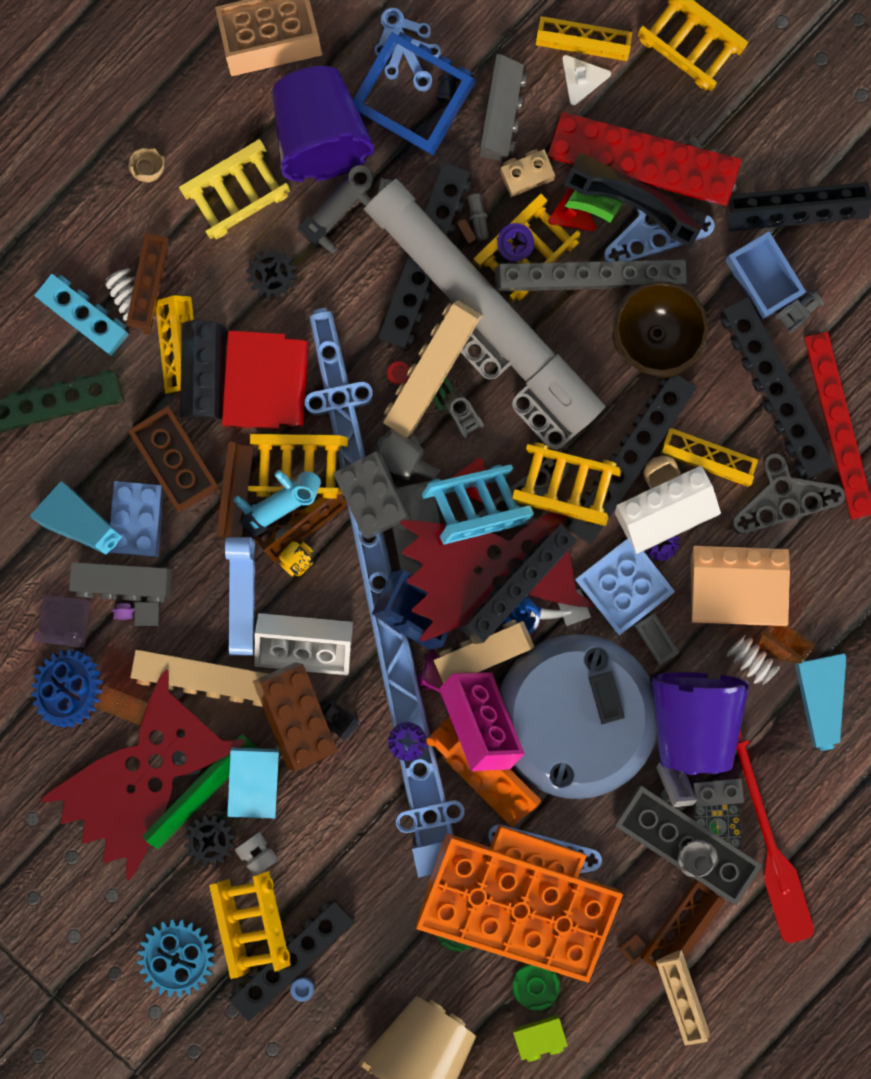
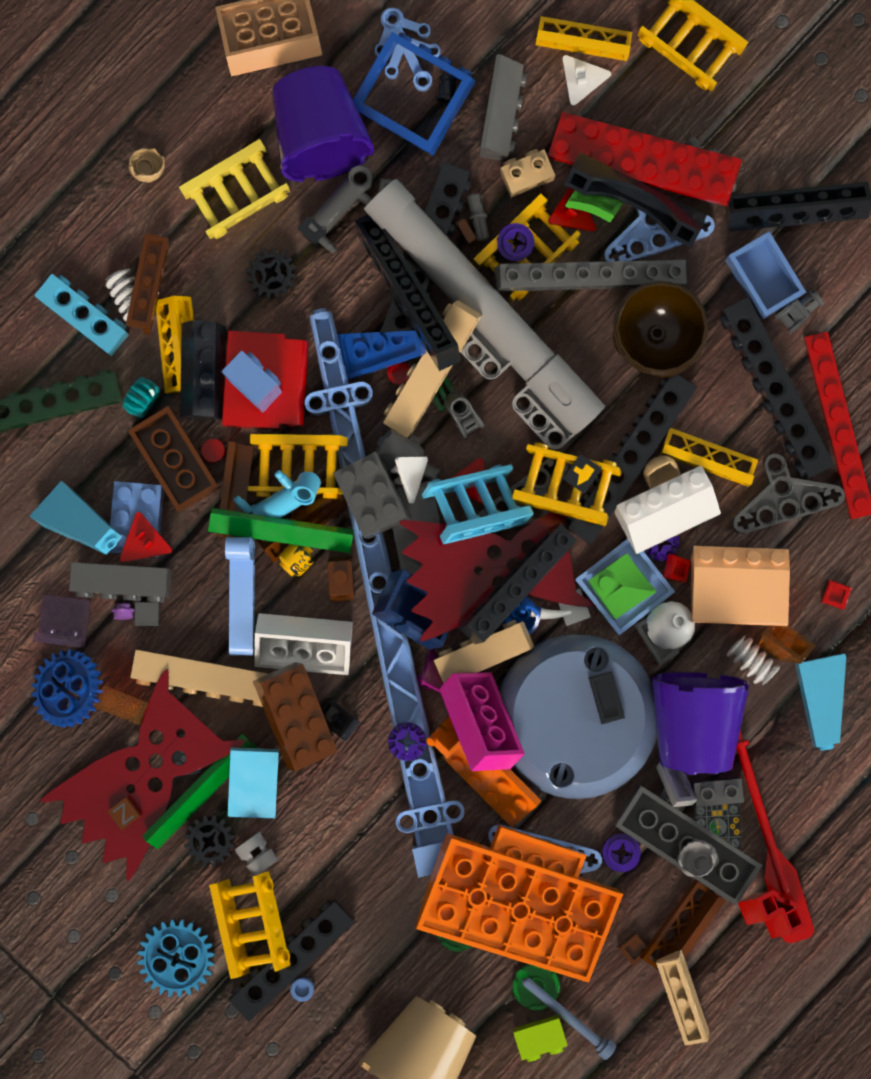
(124, 813): none -> reddish brown tile
(141, 397): none -> teal gear
(143, 541): none -> red piece
(213, 451): none -> red tile
(249, 378): none -> medium blue piece
(280, 530): none -> green tile
(341, 579): none -> reddish brown torso
(378, 350): none -> blue wing
(409, 293): none -> black brick
(411, 473): none -> white piece
(582, 473): none -> black sticker
(604, 1047): none -> sand blue piece
(621, 586): none -> bright green plate
(627, 862): none -> dark purple gear
(670, 625): none -> white cylinder
(677, 568): none -> red tile
(780, 915): none -> red brick
(836, 594): none -> red tile

